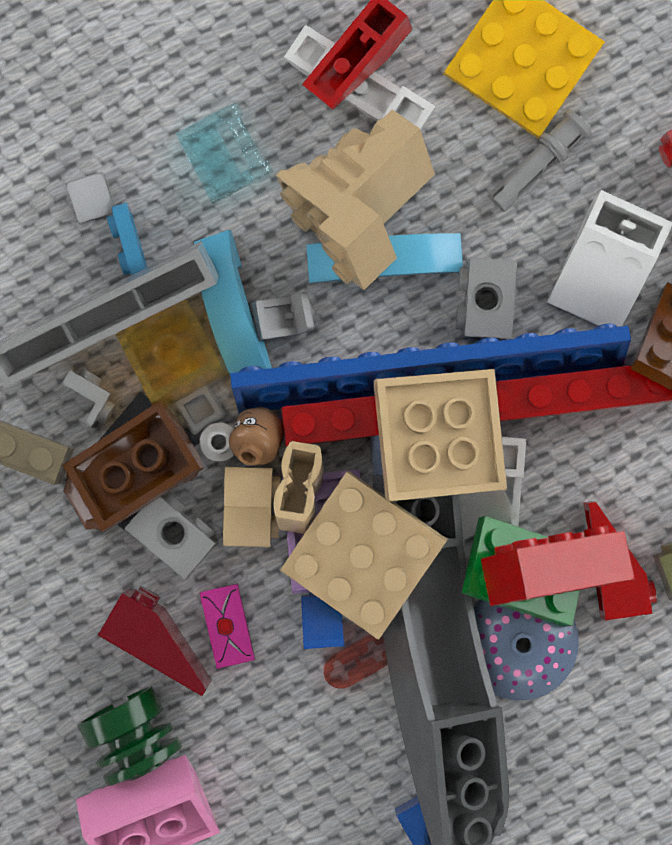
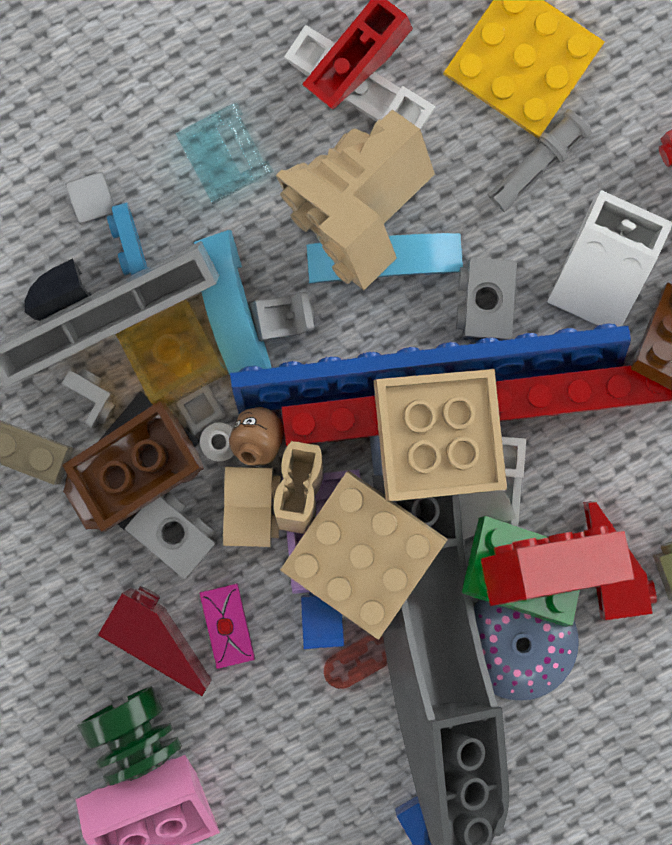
(55, 291): none -> black brick

